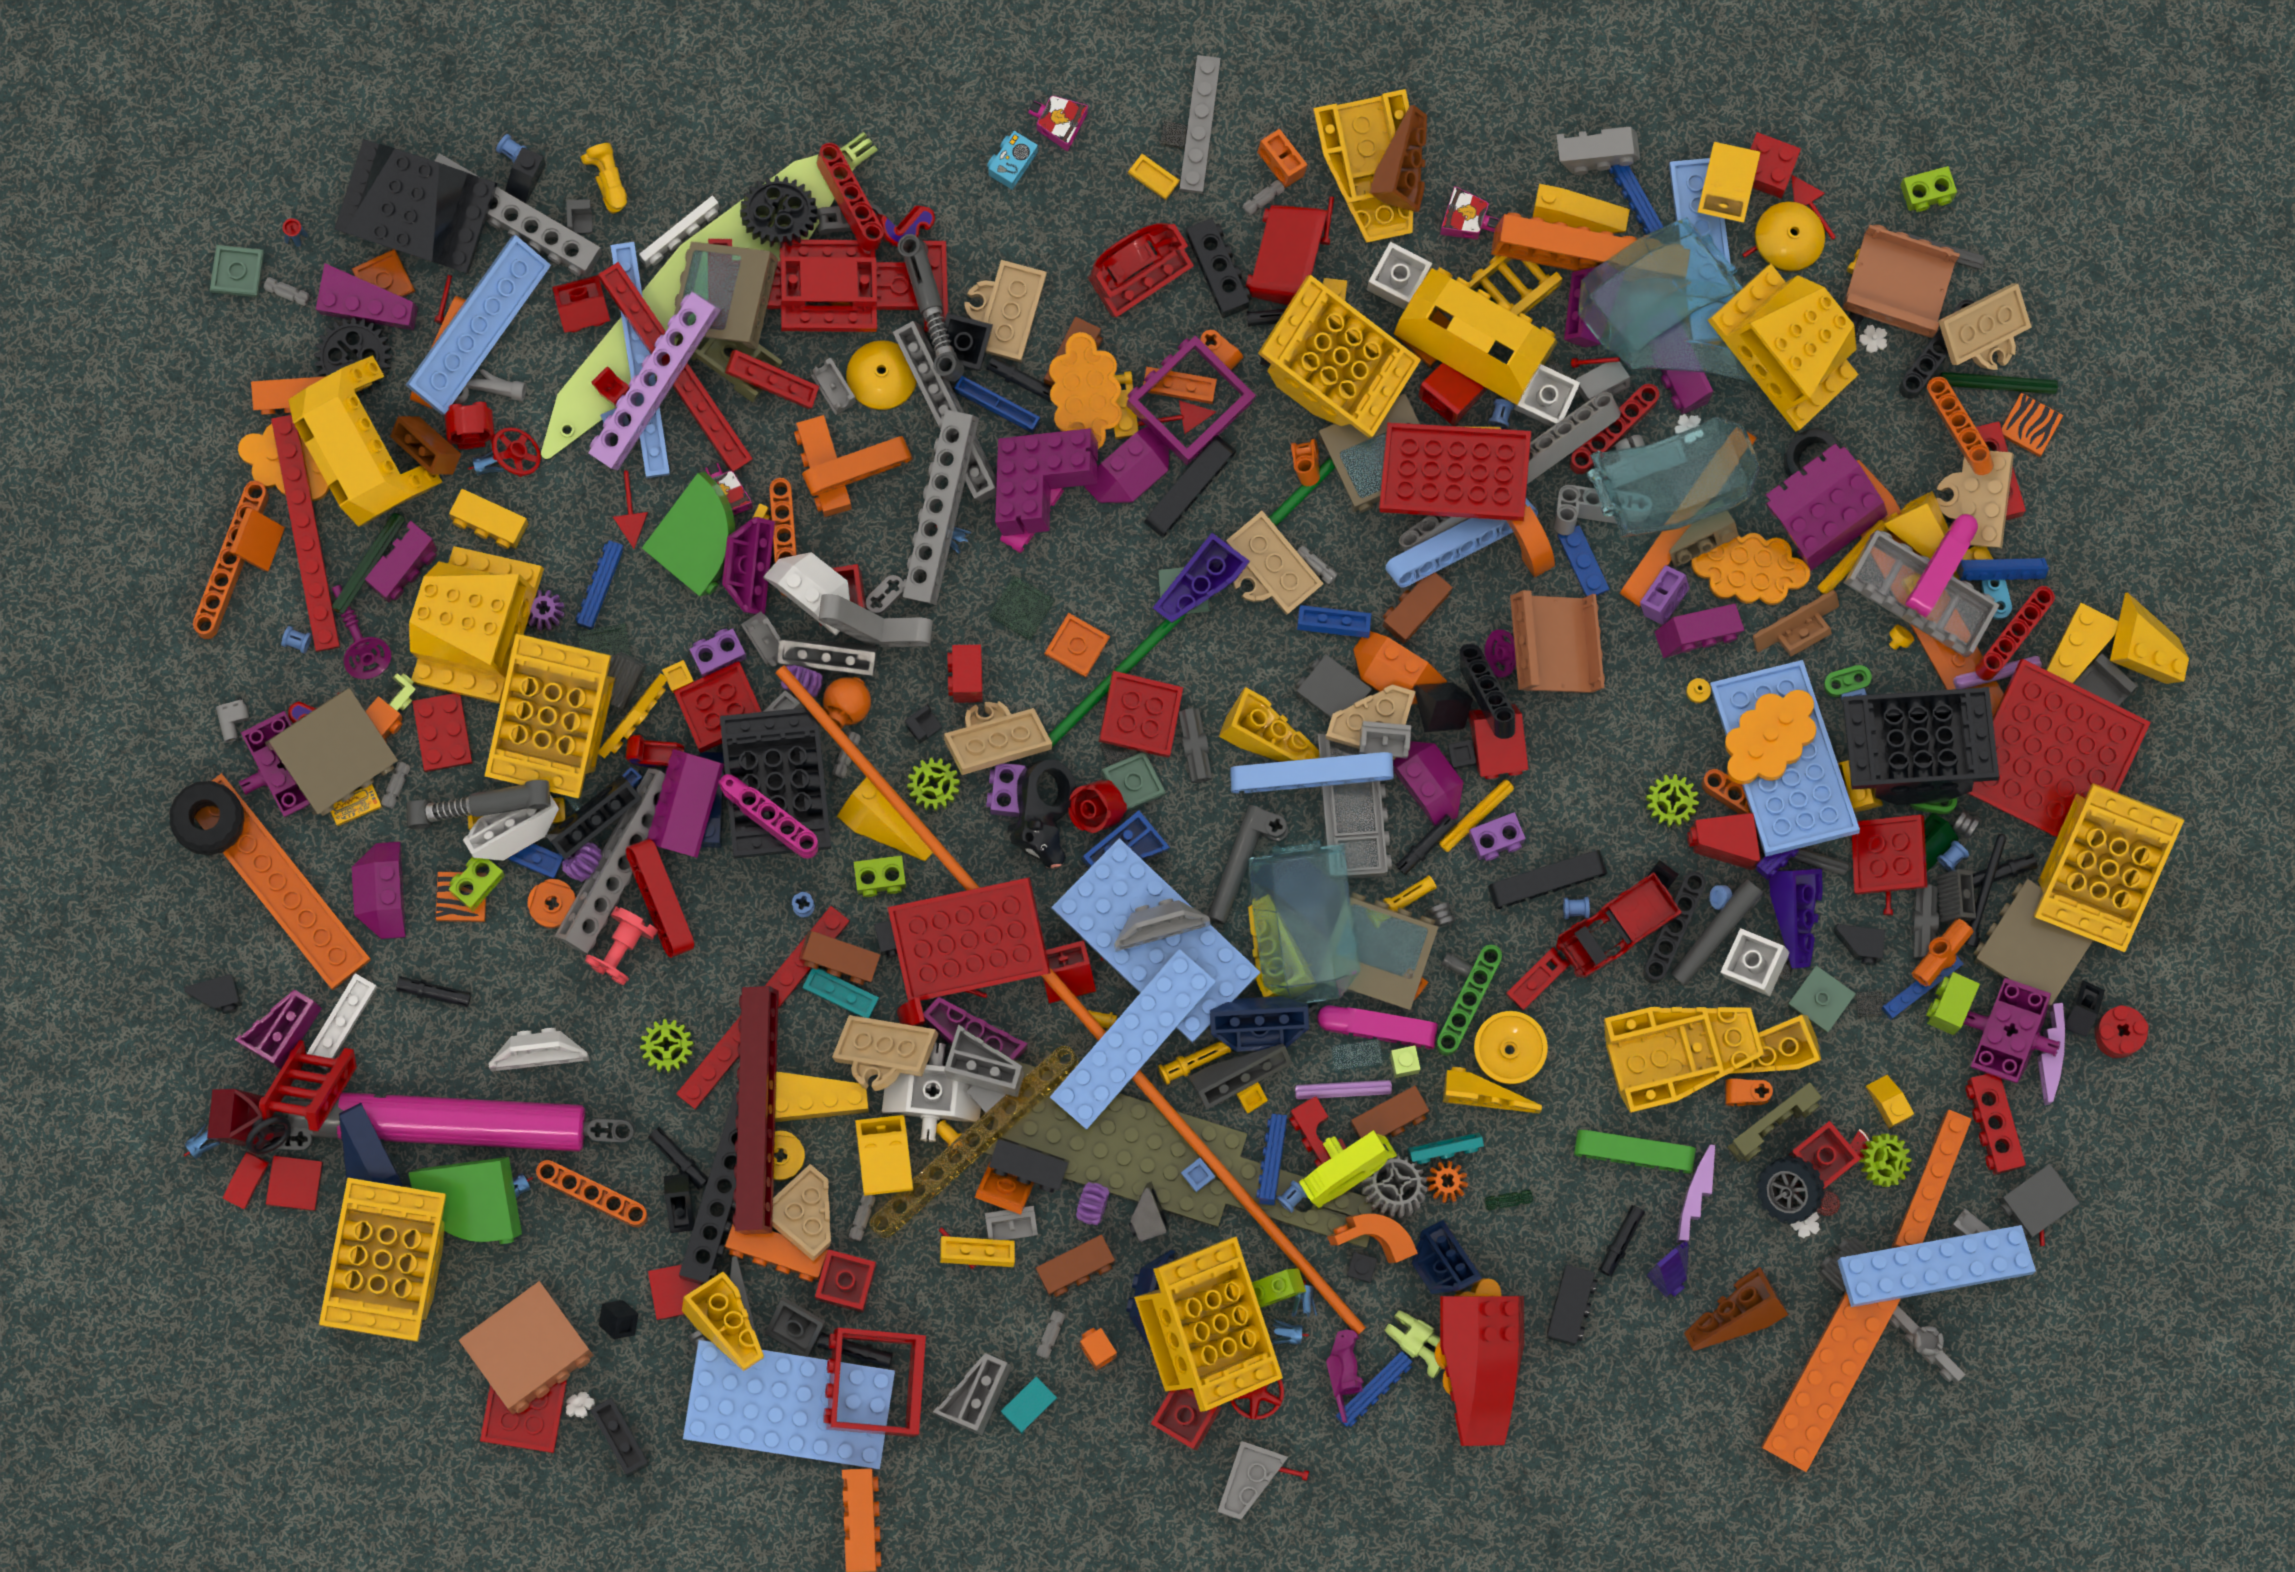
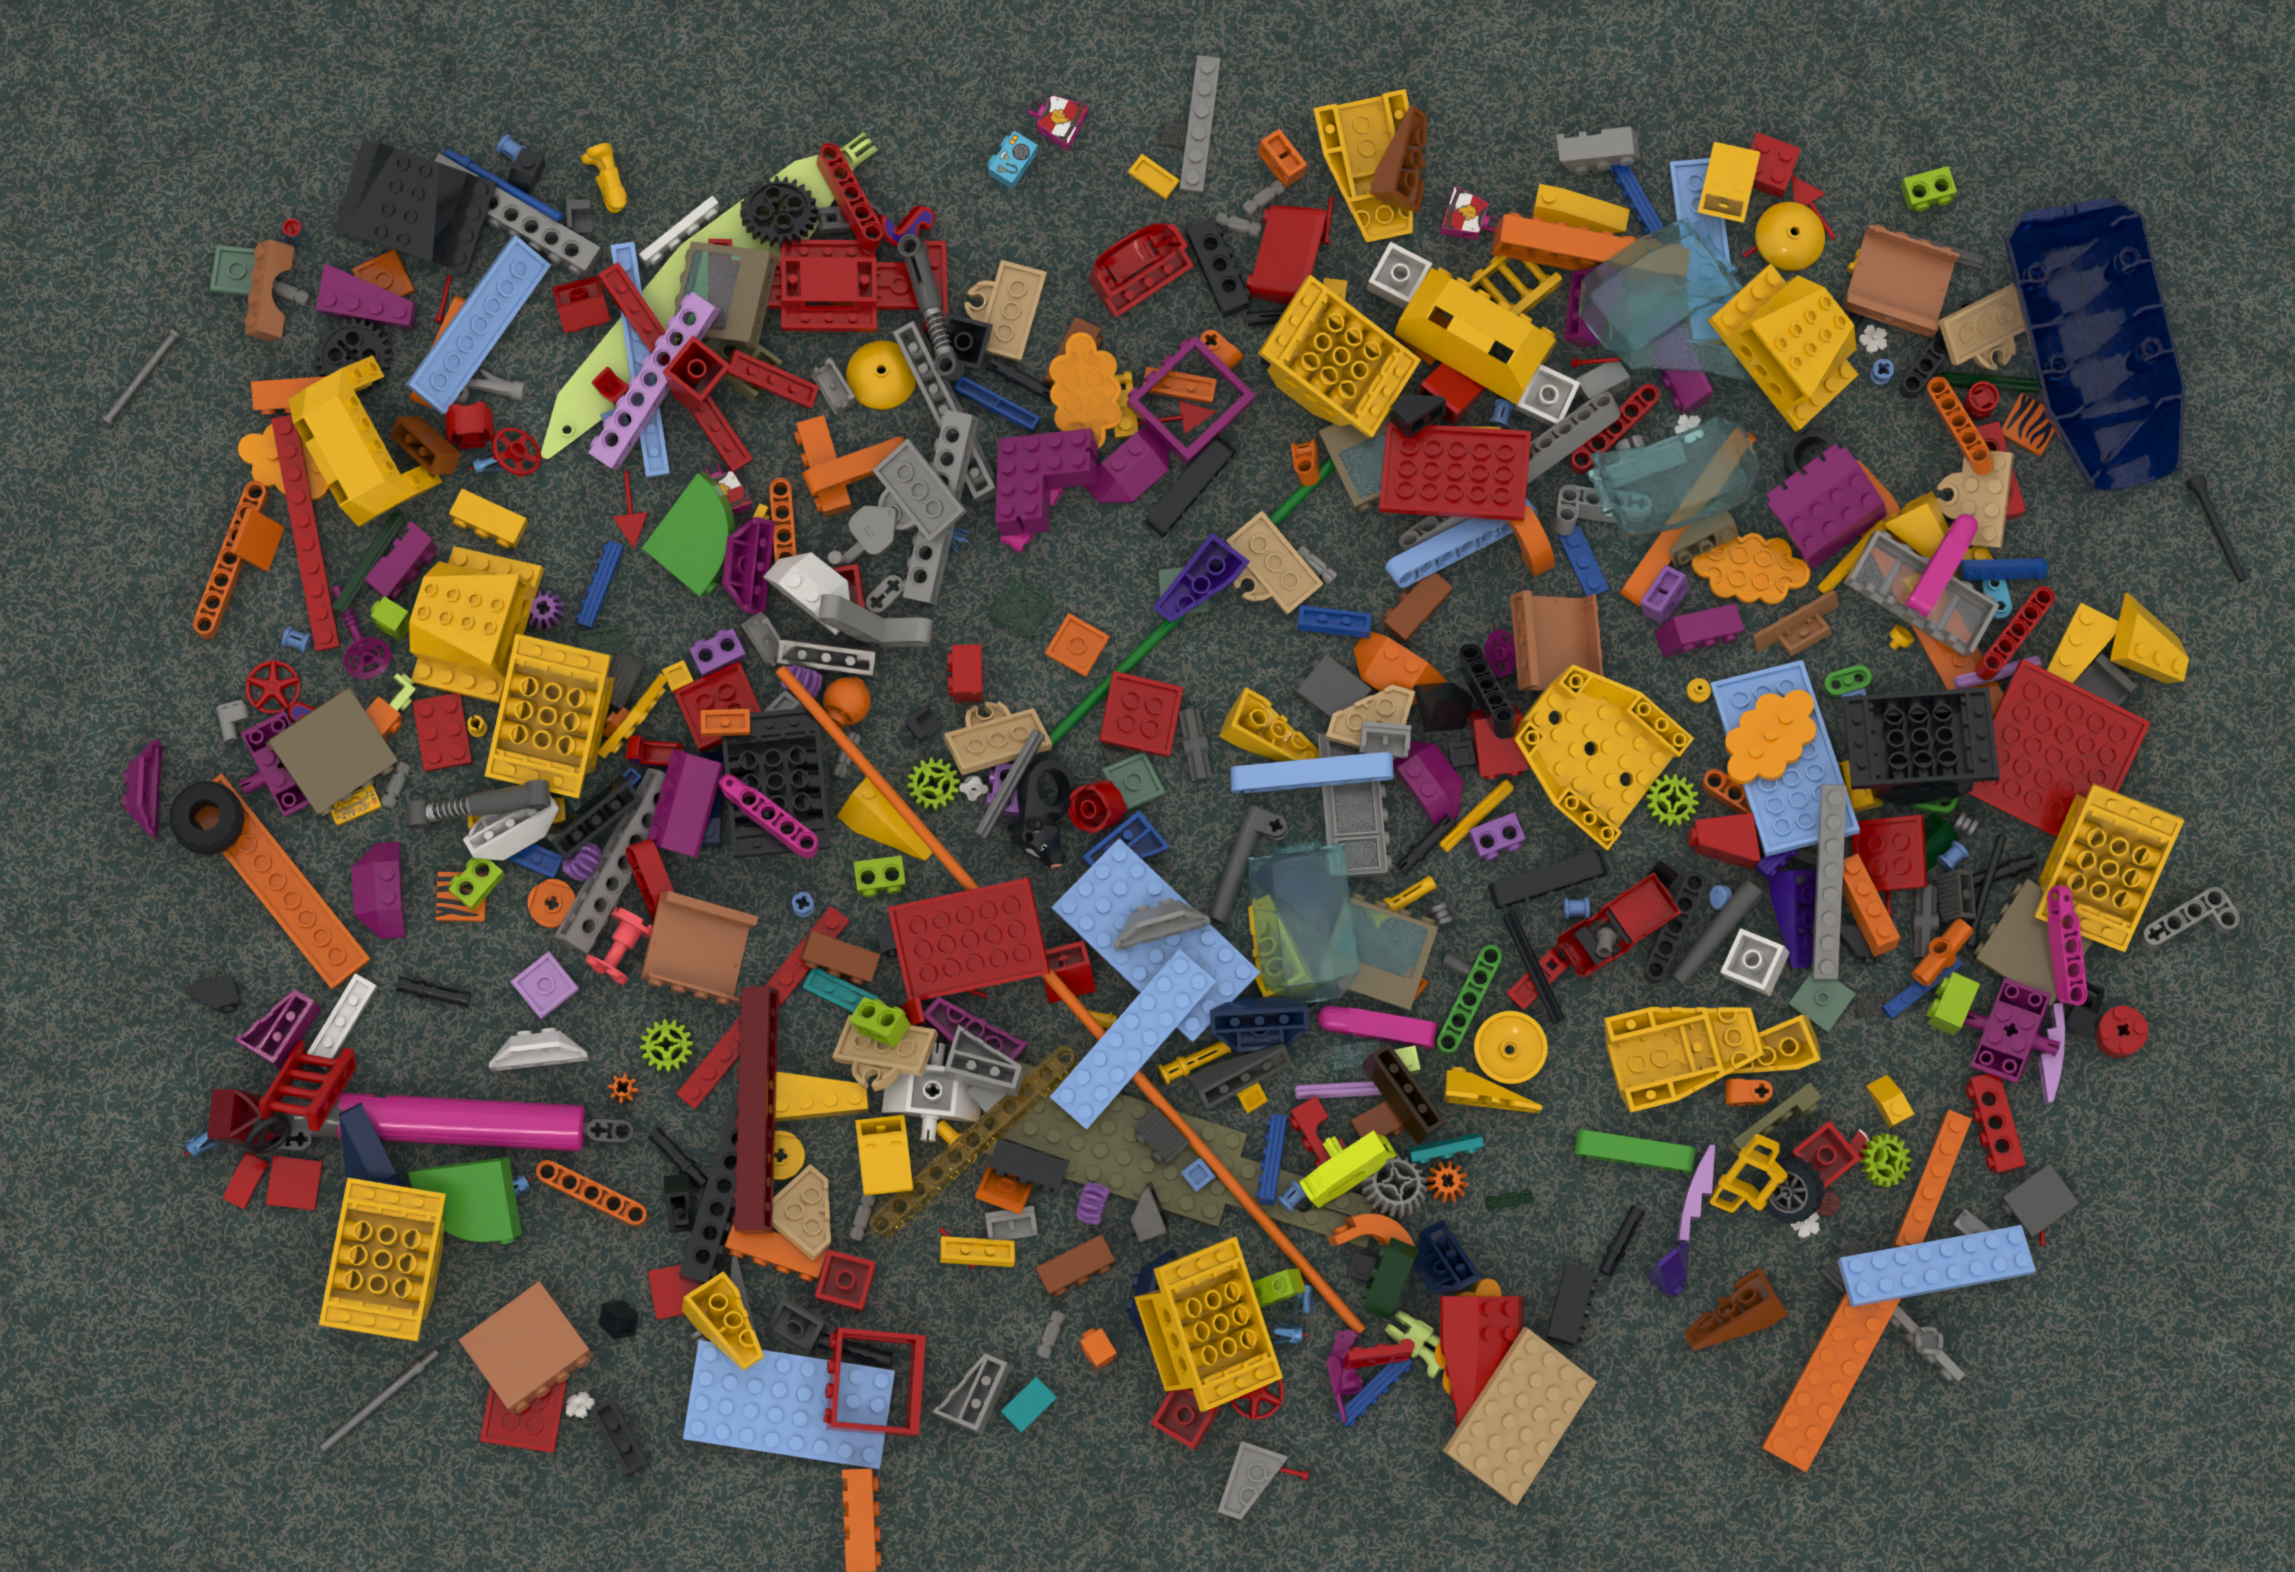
(141, 377): none -> flat silver bar
(143, 787): none -> magenta wedge
(263, 316): none -> nougat arch
(272, 686): none -> red wheel
(390, 618): none -> lime brick
(416, 1368): none -> flat silver bar
(469, 164): none -> blue bar
(482, 727): none -> yellow pin
(545, 985): none -> lavender plate
(614, 721): none -> orange plate
(625, 1082): none -> orange gear
(695, 373): none -> red slope
(697, 947): none -> nougat panel
(725, 722): none -> orange plate
(886, 1024): none -> lime brick
(919, 501): none -> light grey plate
(973, 782): none -> white plate
(1010, 784): none -> flat silver axle
(1160, 1136): none -> dark grey brick
(1238, 224): none -> light grey axle
(1379, 1354): none -> red plate
(1389, 1277): none -> dark green brick
(1403, 1093): none -> dark brown brick
(1416, 412): none -> black slope
(1519, 1416): none -> tan plate
(1533, 967): none -> black axle
(1605, 939): none -> light grey pin
(1627, 737): none -> yellow wedge
(1745, 1190): none -> yellow bar
(1829, 881): none -> light grey plate
(1868, 907): none -> orange brick
(1884, 377): none -> medium blue bush
(1981, 400): none -> red wheel
(2073, 955): none -> dark pink piece
(2100, 340): none -> clear blue cylinder
(2184, 920): none -> light grey beam
(2199, 487): none -> black piece

